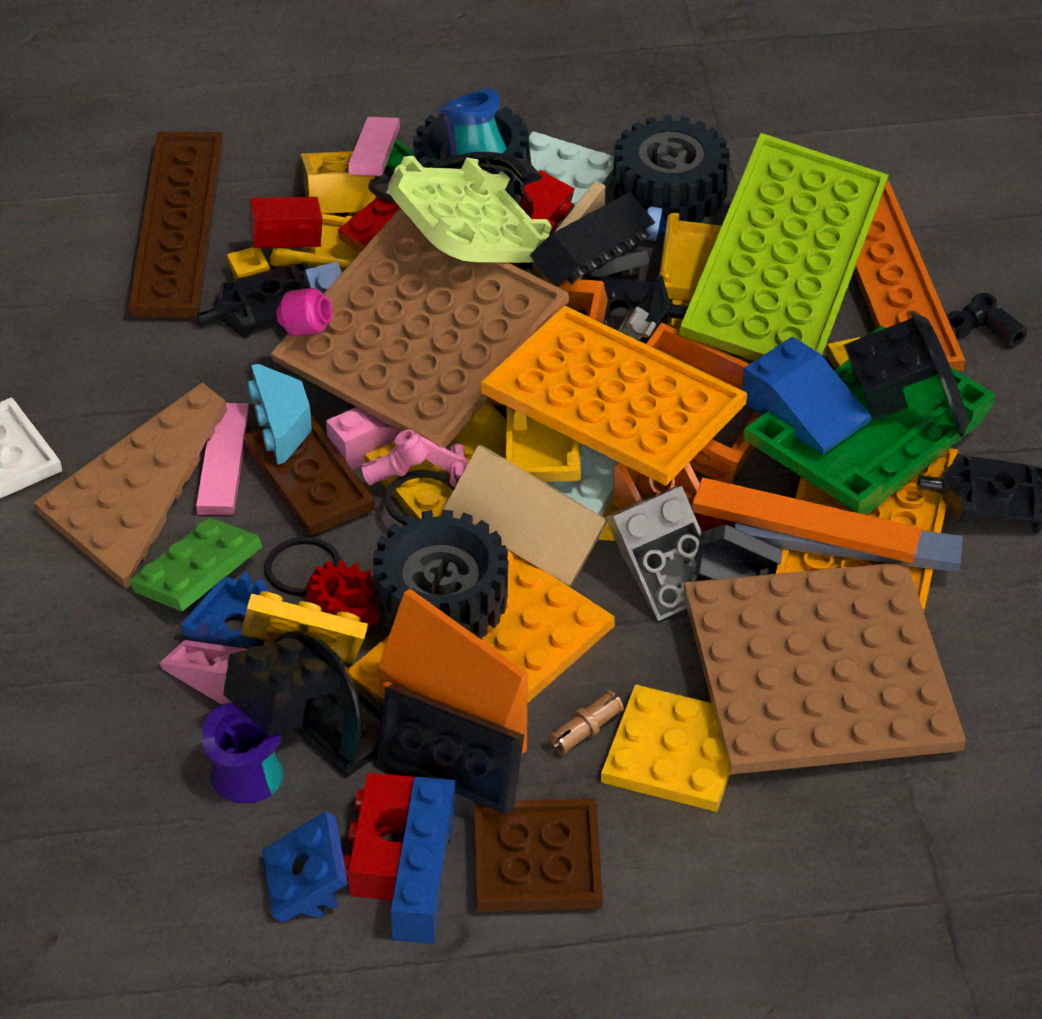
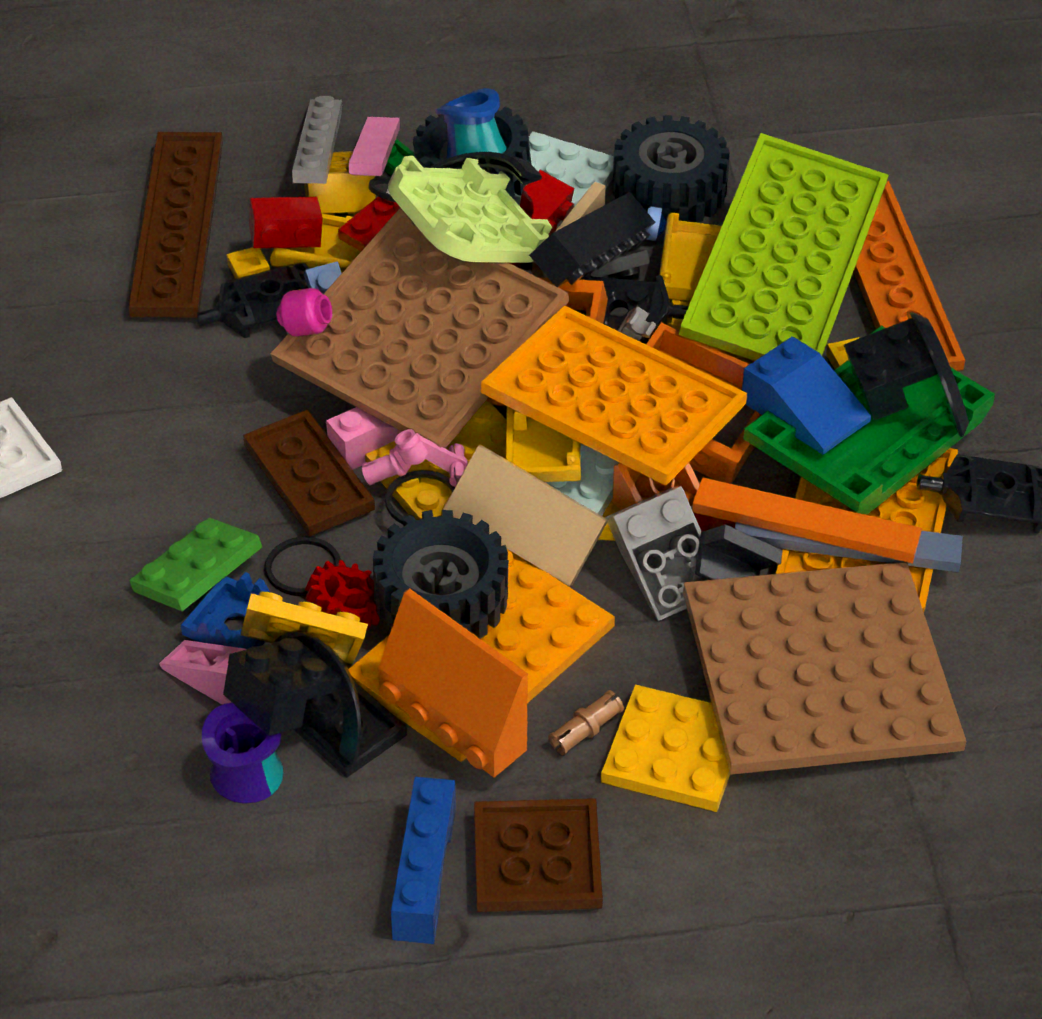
(123, 495): medium nougat wing -> none
(223, 463): bright pink tile -> none
(281, 409): medium azure slope -> none
(317, 140): none -> light grey plate
(321, 875): blue piece -> none
(382, 811): red arch -> none
(450, 744): black tile -> none
(984, 312): black bar -> none

